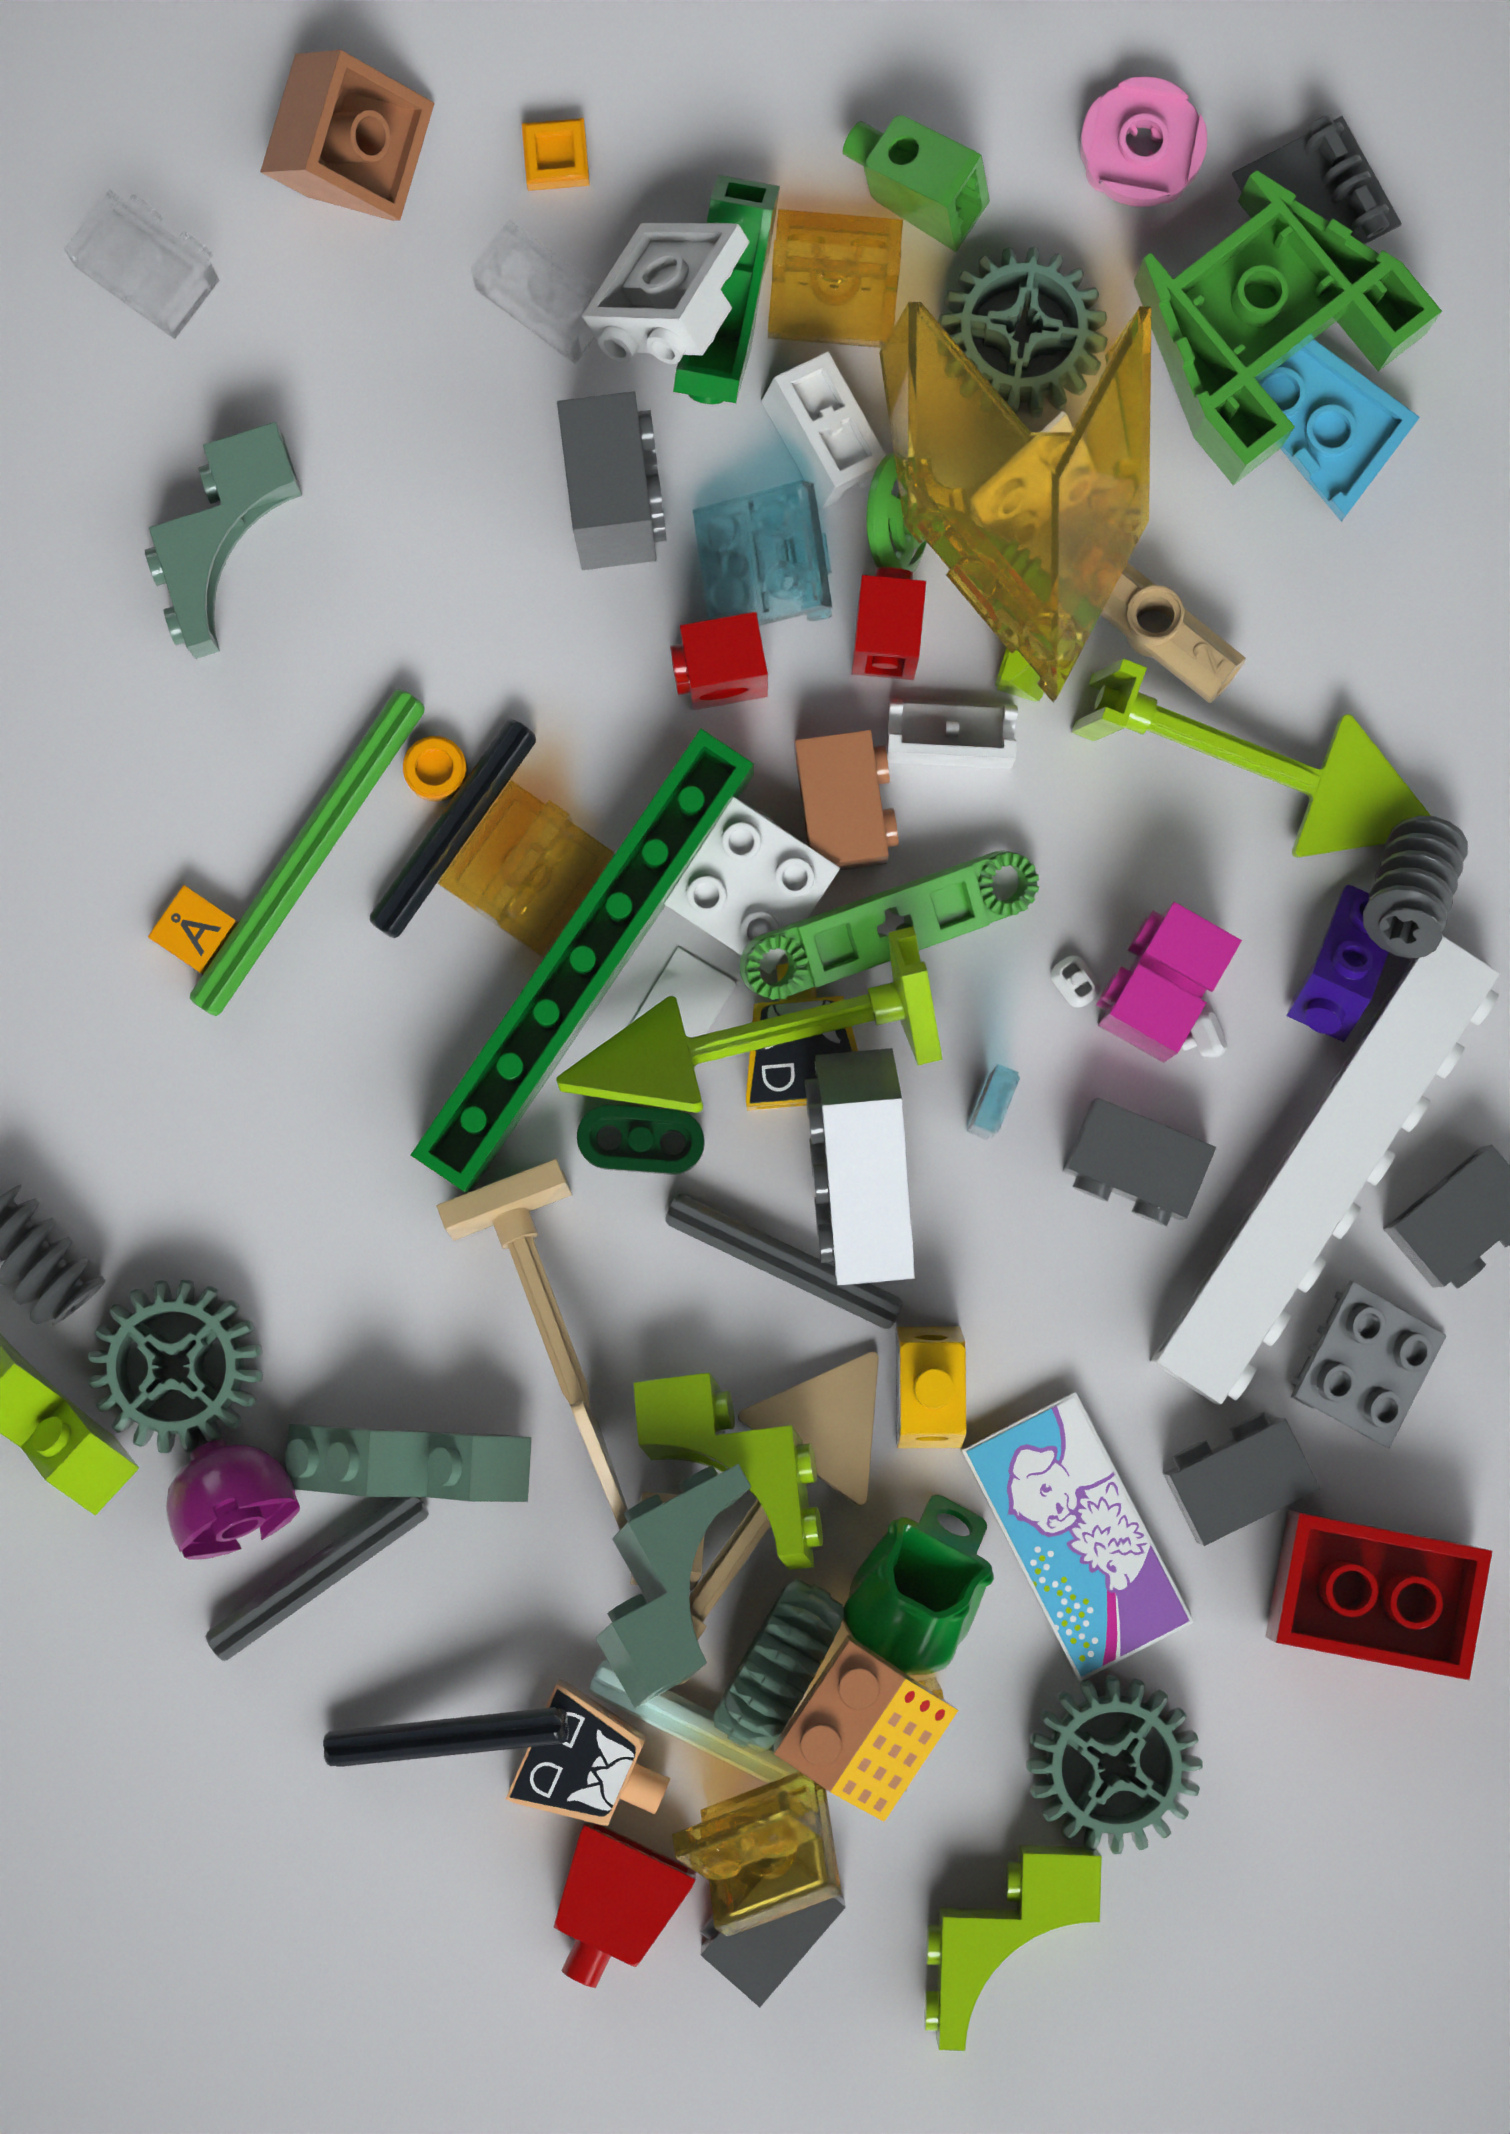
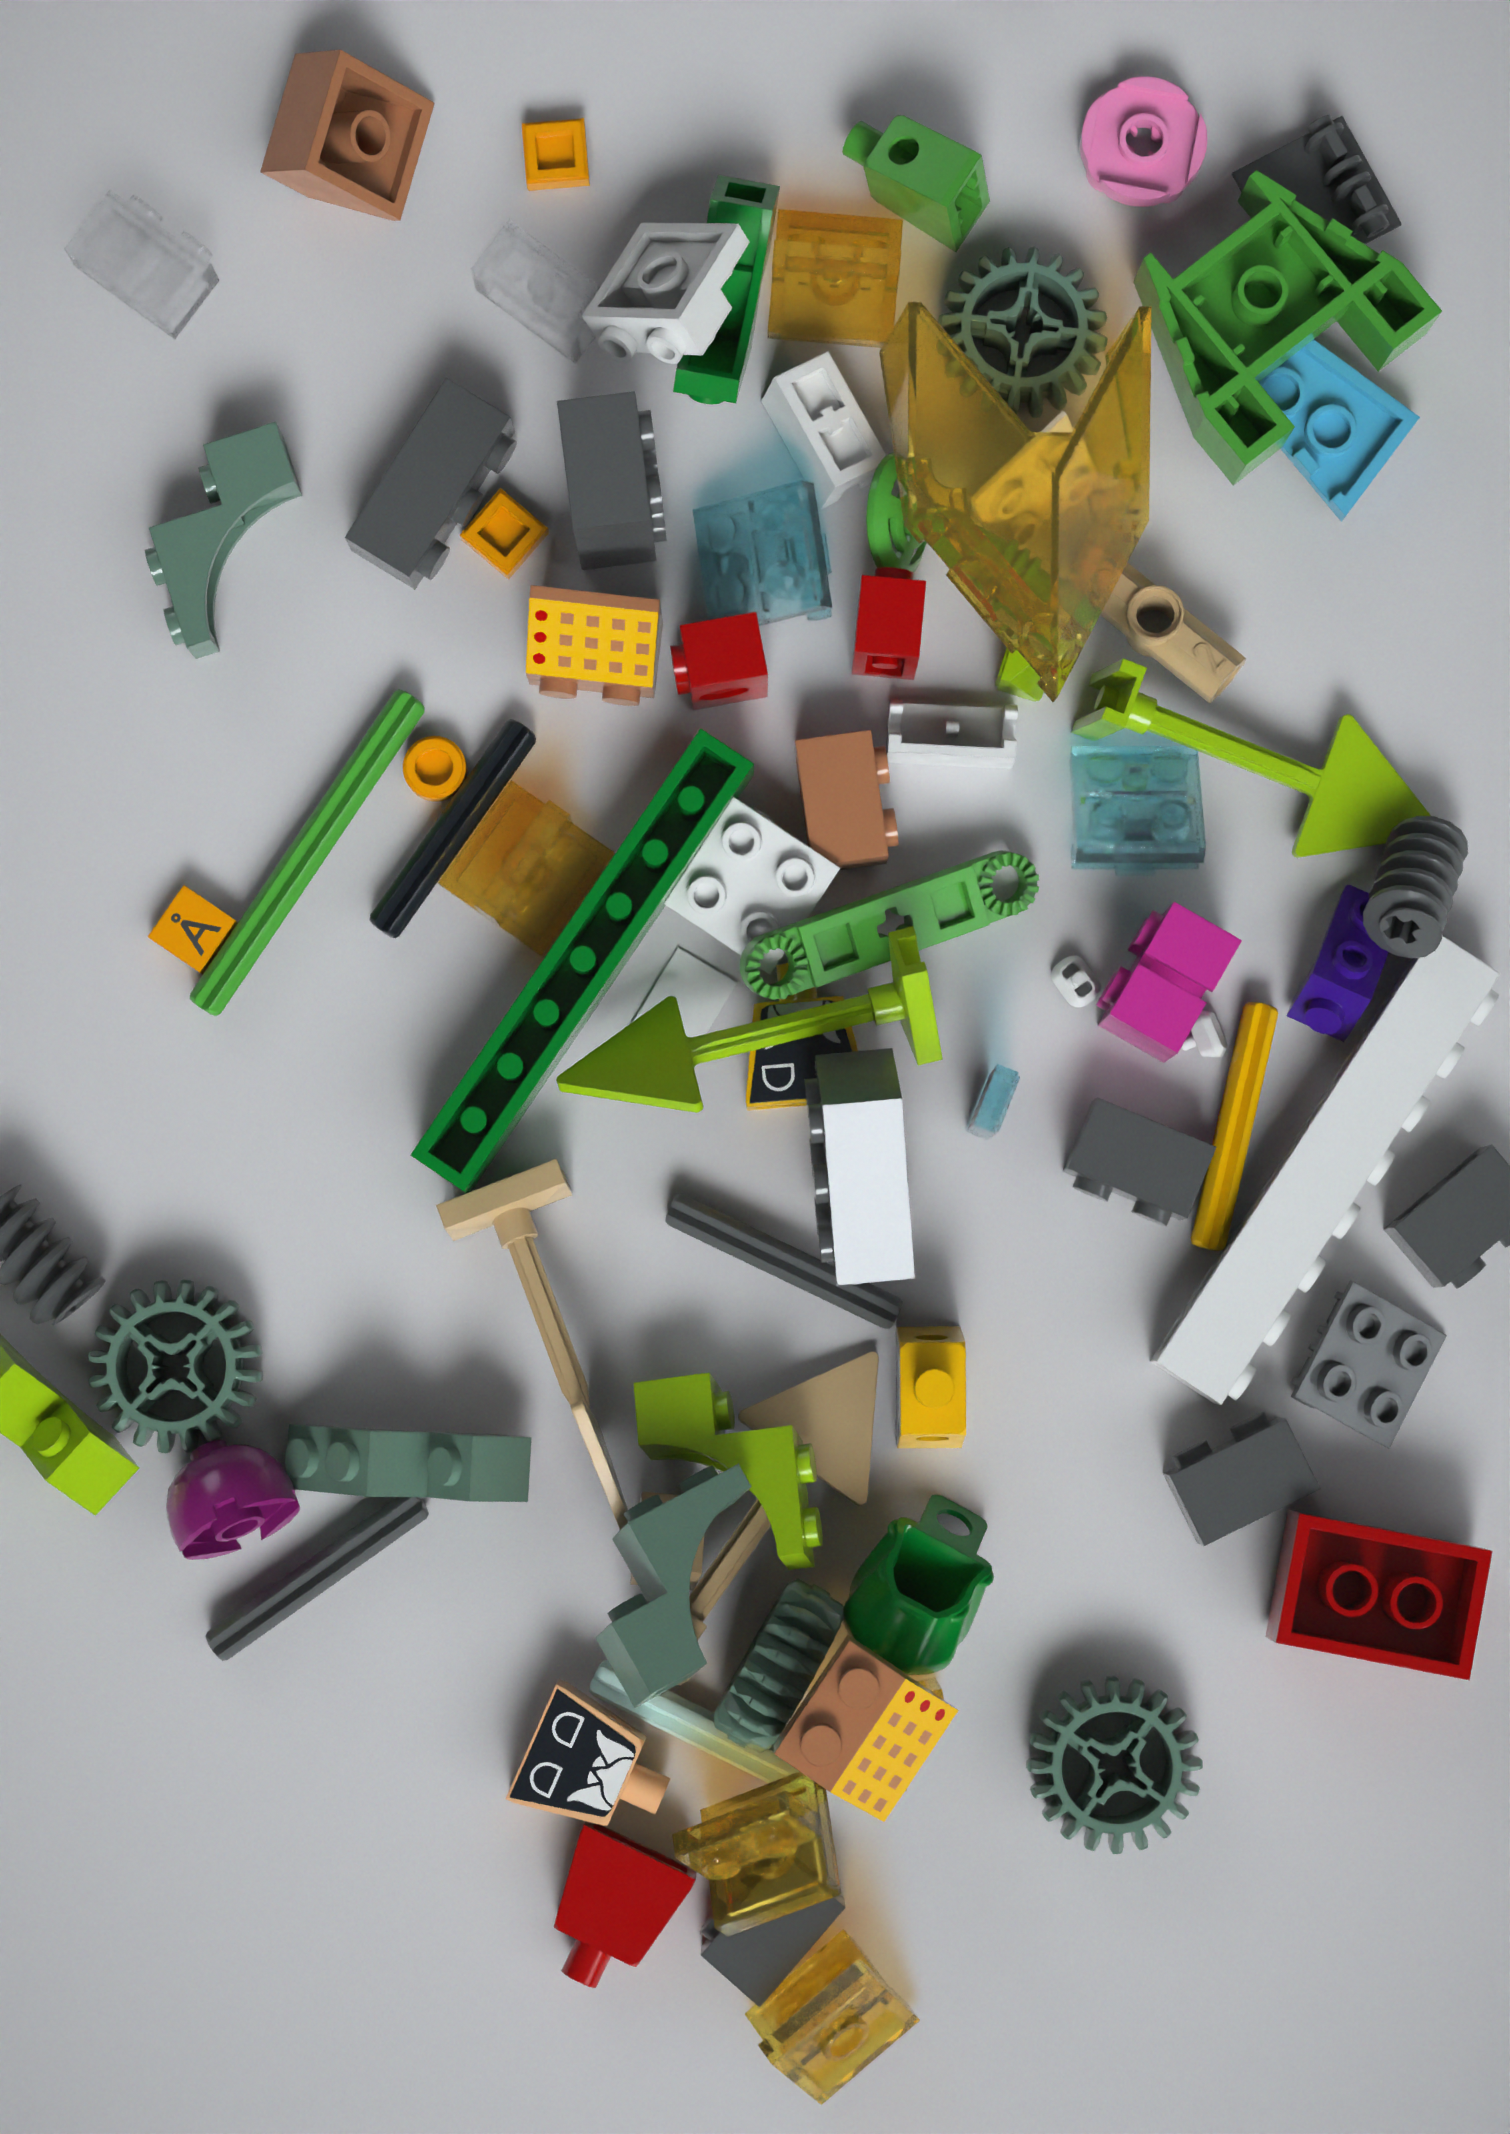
(432, 485): none -> dark grey brick
(446, 1737): black axle -> none
(504, 533): none -> light orange tile
(593, 644): none -> slope
(641, 1139): dark green plate -> none
(830, 2019): none -> clear yellow bracket
(1051, 1891): lime arch -> none
(1077, 1536): tile -> none
(1136, 809): none -> clear light blue plate
(1234, 1126): none -> yellow axle

